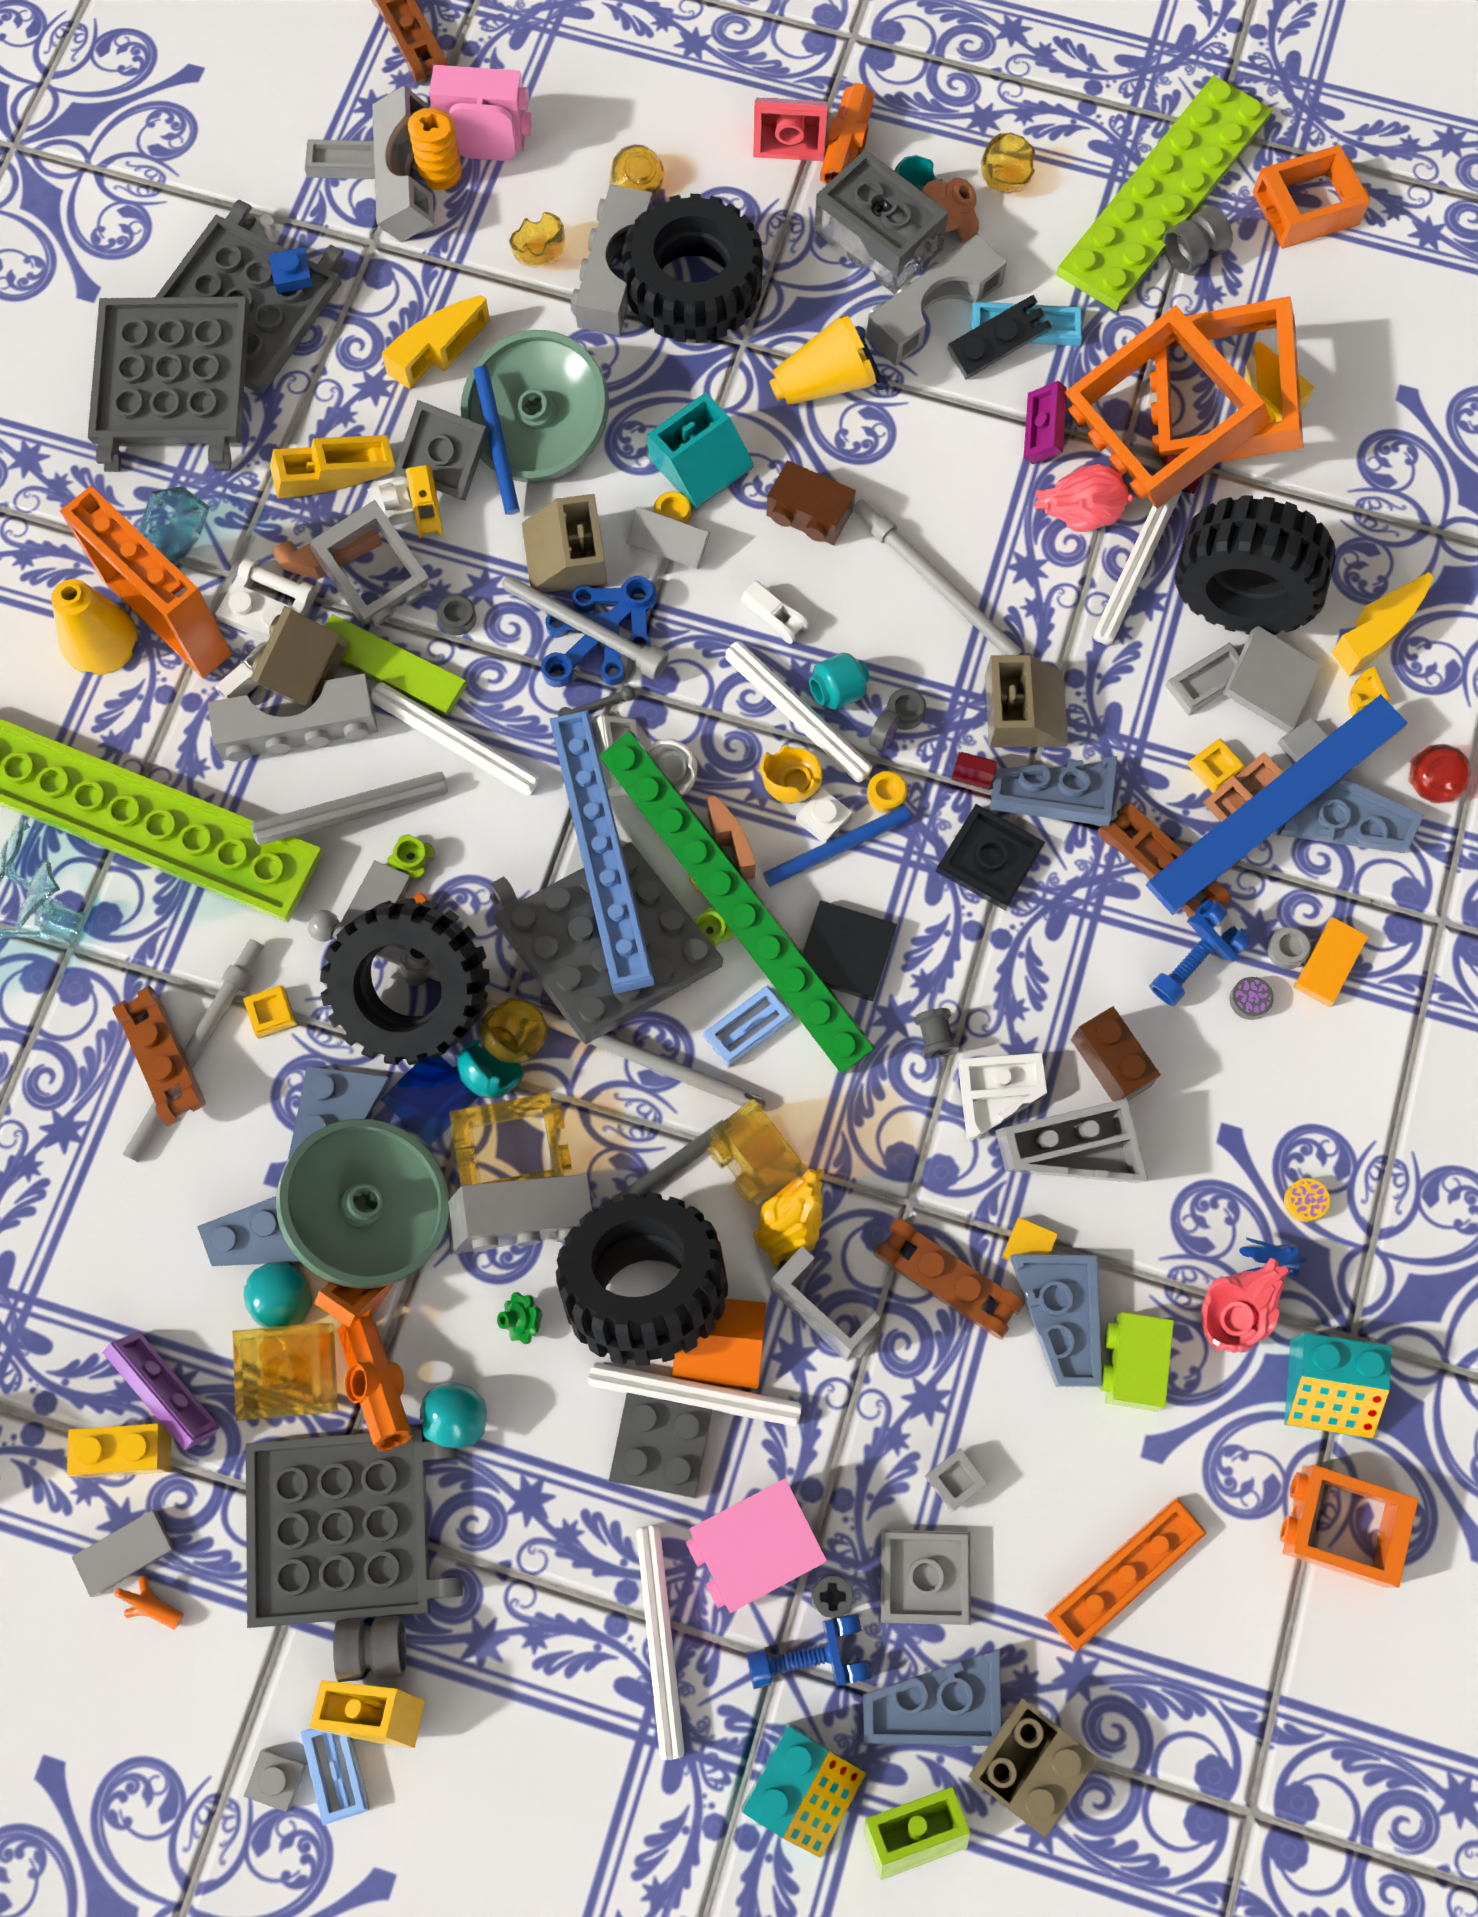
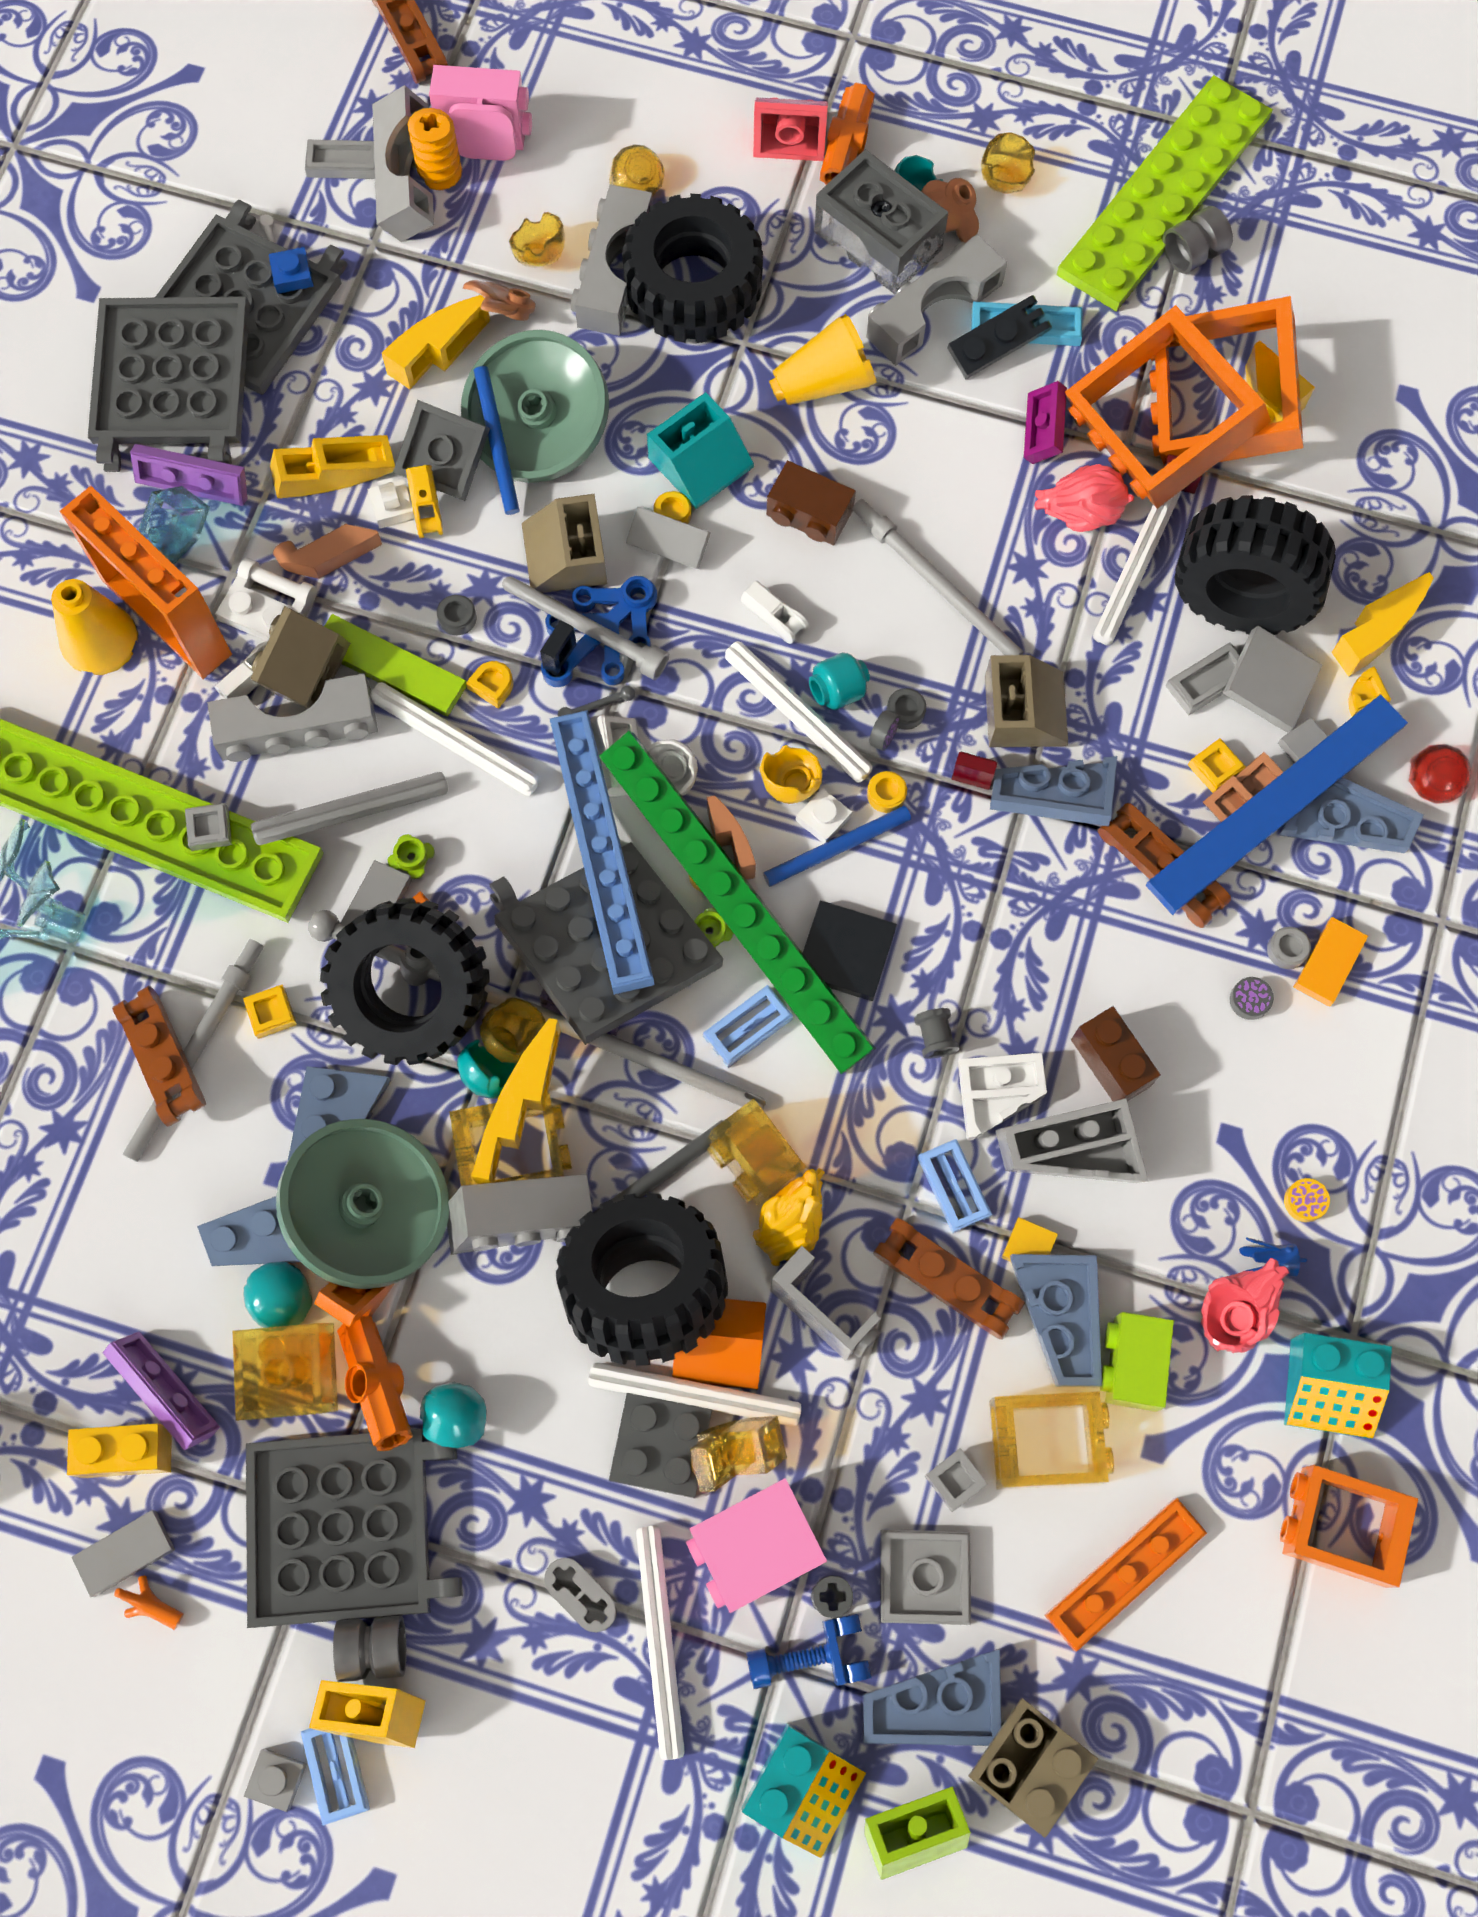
(198, 475): none -> medium lavender tile
(208, 826): none -> light grey tile
(347, 532): light grey window -> none
(427, 1096): clear blue piece -> none
(491, 682): none -> yellow tile
(500, 299): none -> nougat plate
(520, 1318): green plant -> none
(523, 1090): none -> yellow slope
(558, 647): none -> black tile
(572, 1603): none -> light grey beam
(737, 1449): none -> clear yellow brick
(882, 381): dark blue hinge -> none
(968, 1218): none -> light blue tile
(990, 857): black tile -> none
(1004, 1439): none -> clear yellow window
(1226, 947): blue bar -> none
(1281, 211): orange window -> none

